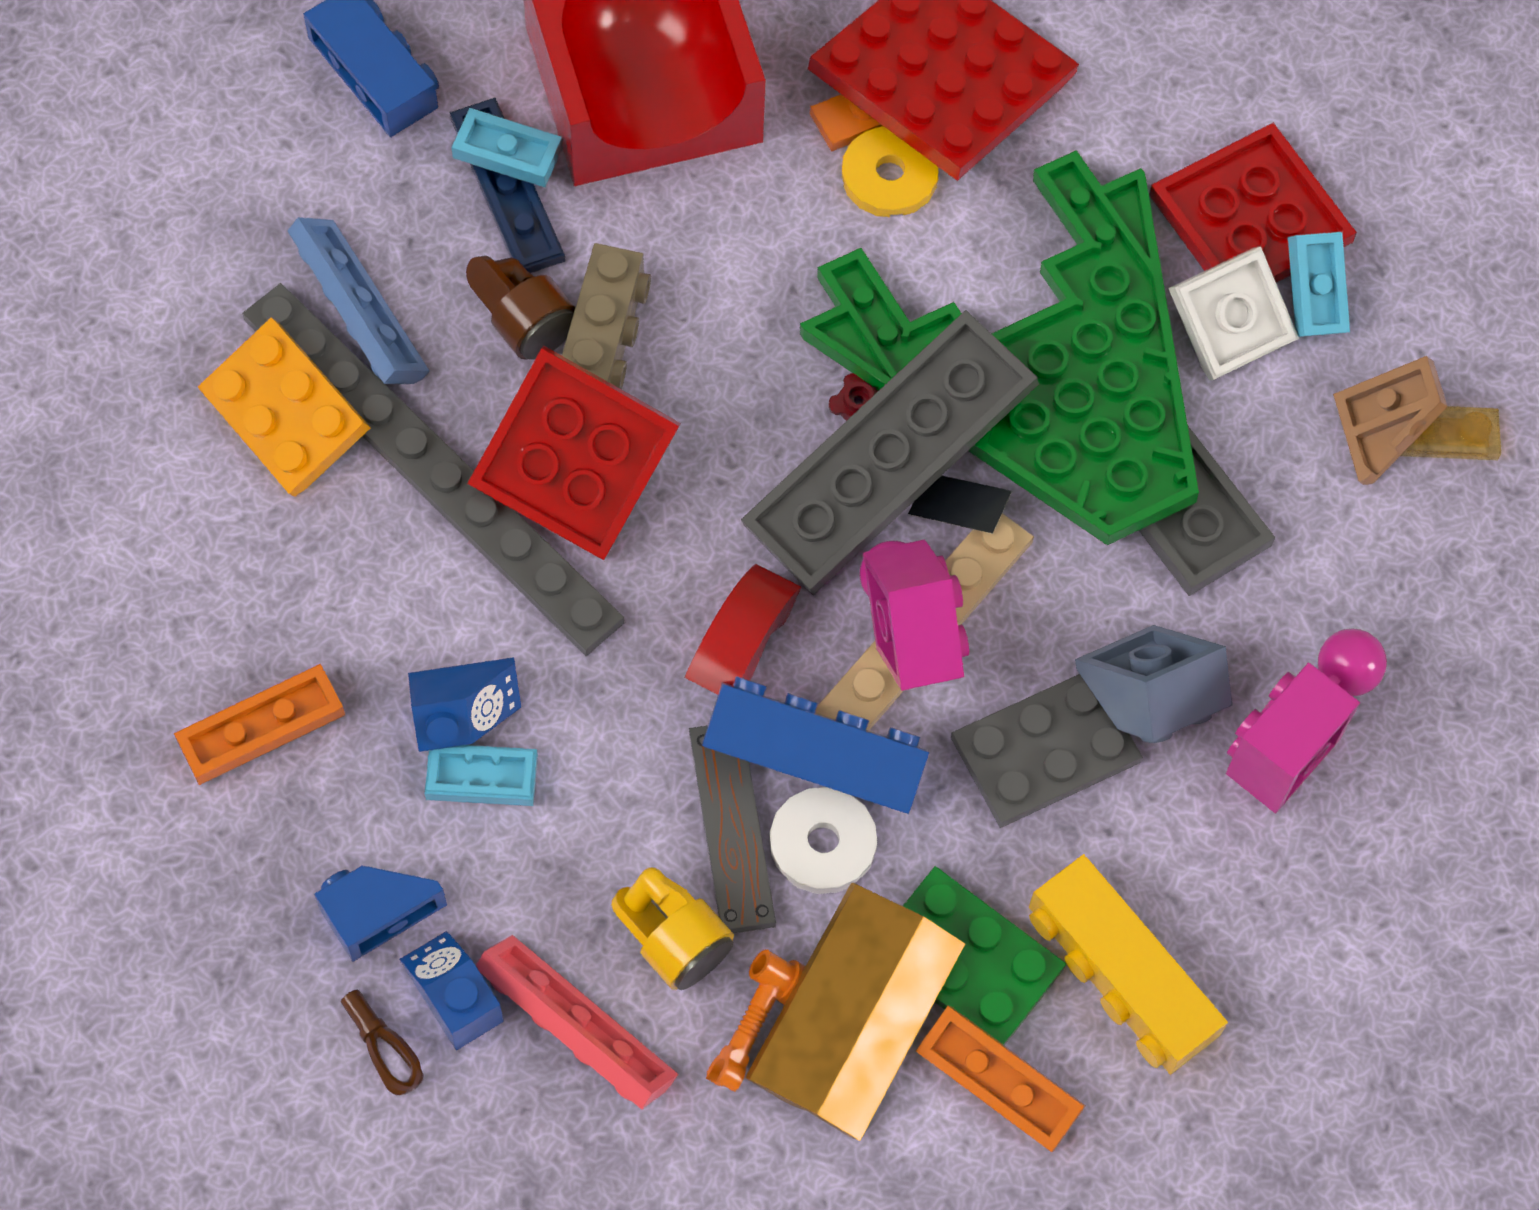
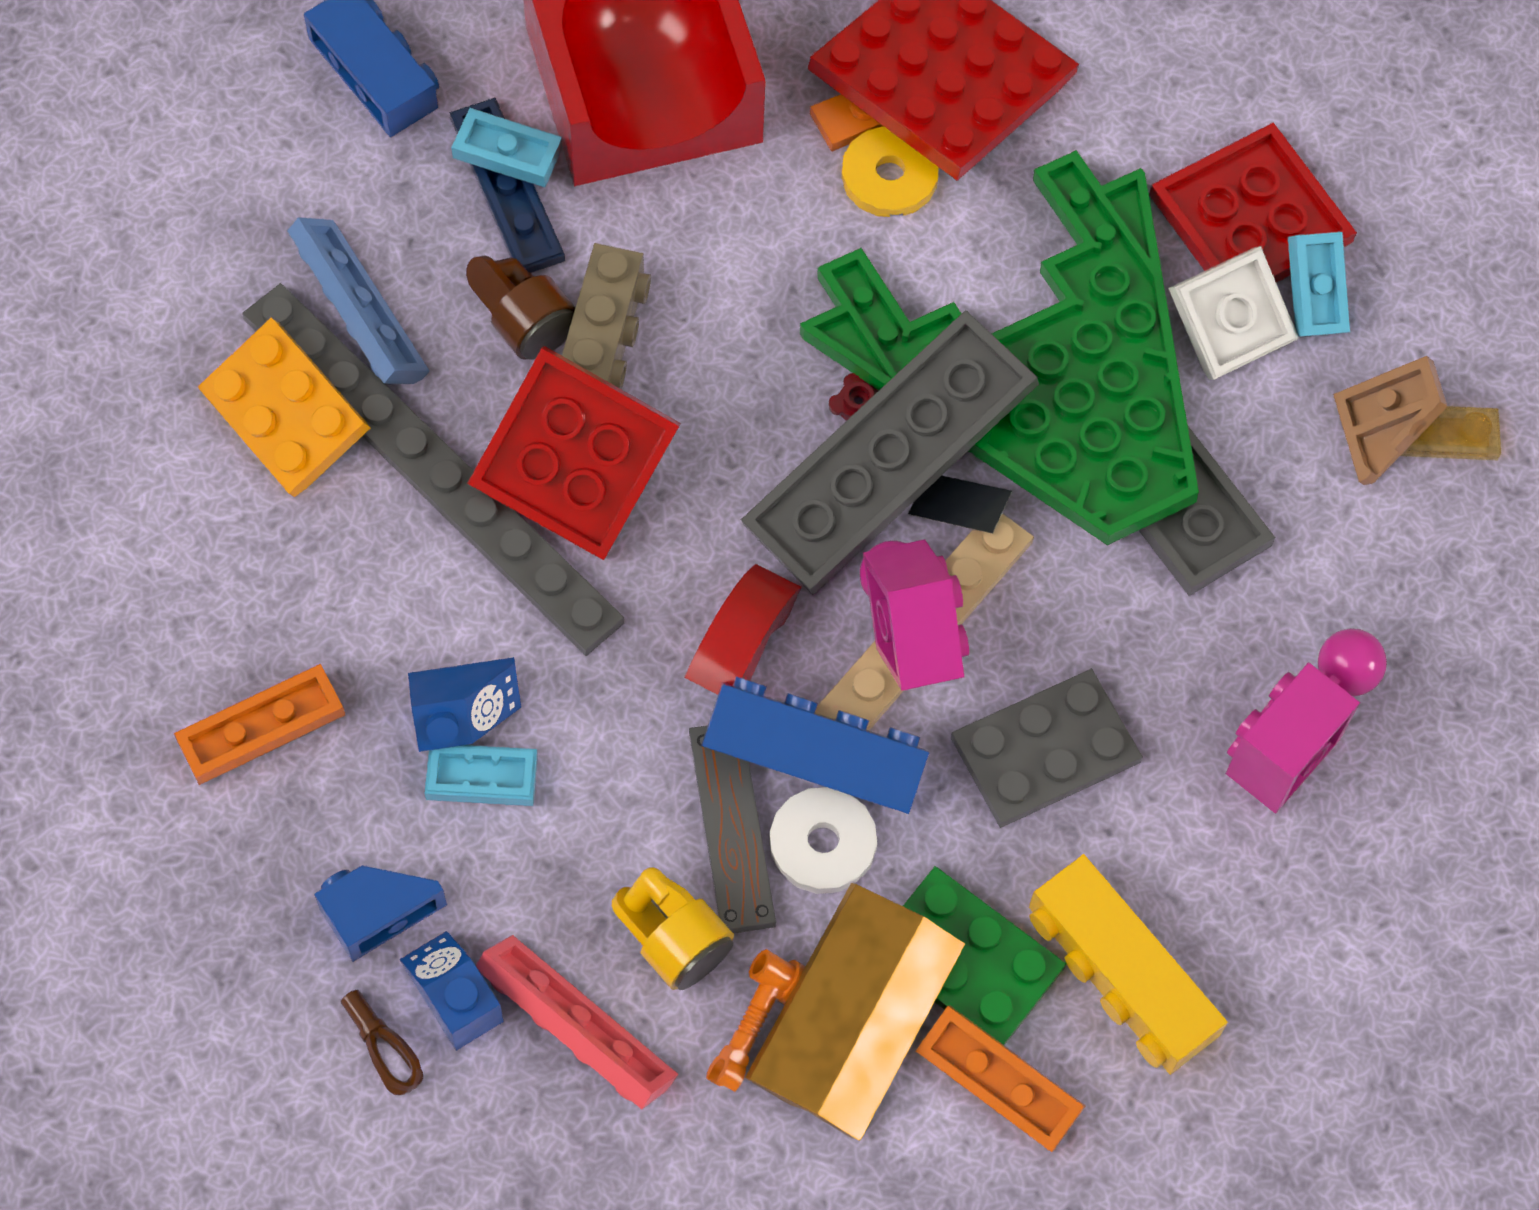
(1158, 681): sand blue slope -> none

